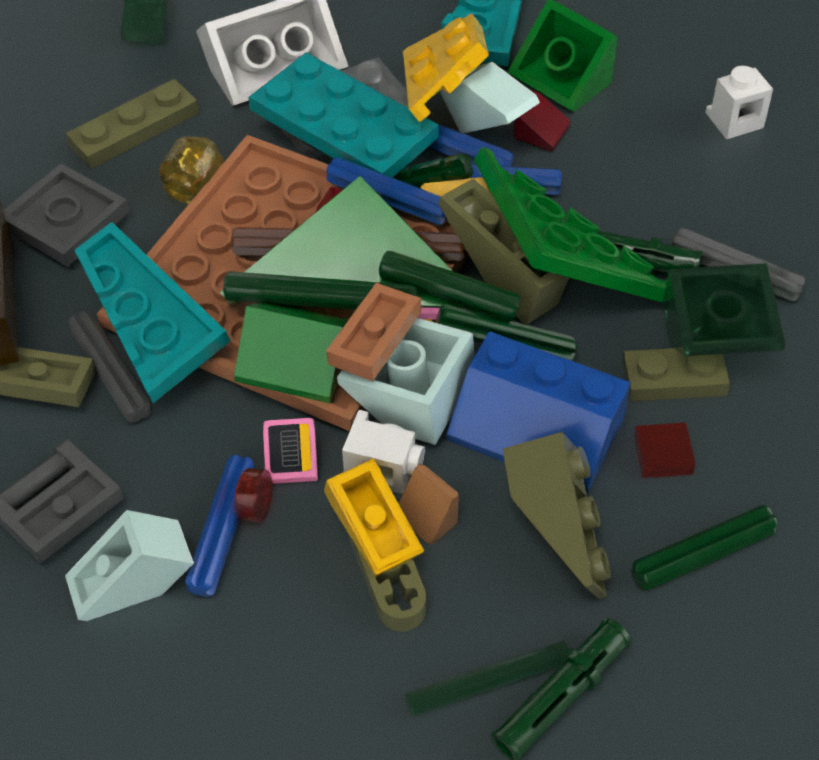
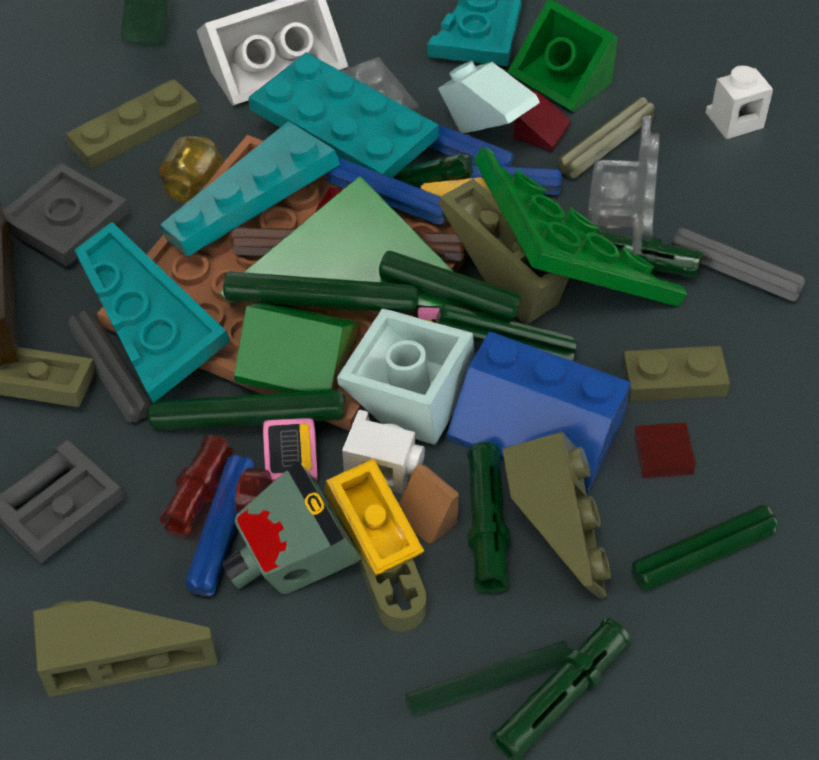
(107, 645): none -> olive slope
(128, 565): light aqua slope -> none
(196, 485): none -> clear red pin
(246, 409): none -> dark green axle
(252, 185): none -> teal wing
(290, 535): none -> sand green torso
(374, 331): nougat plate -> none
(442, 61): yellow wing -> none
(488, 533): none -> dark green pin
(604, 138): none -> olive axle
(625, 190): none -> clear bracket
(722, 310): clear green slope -> none

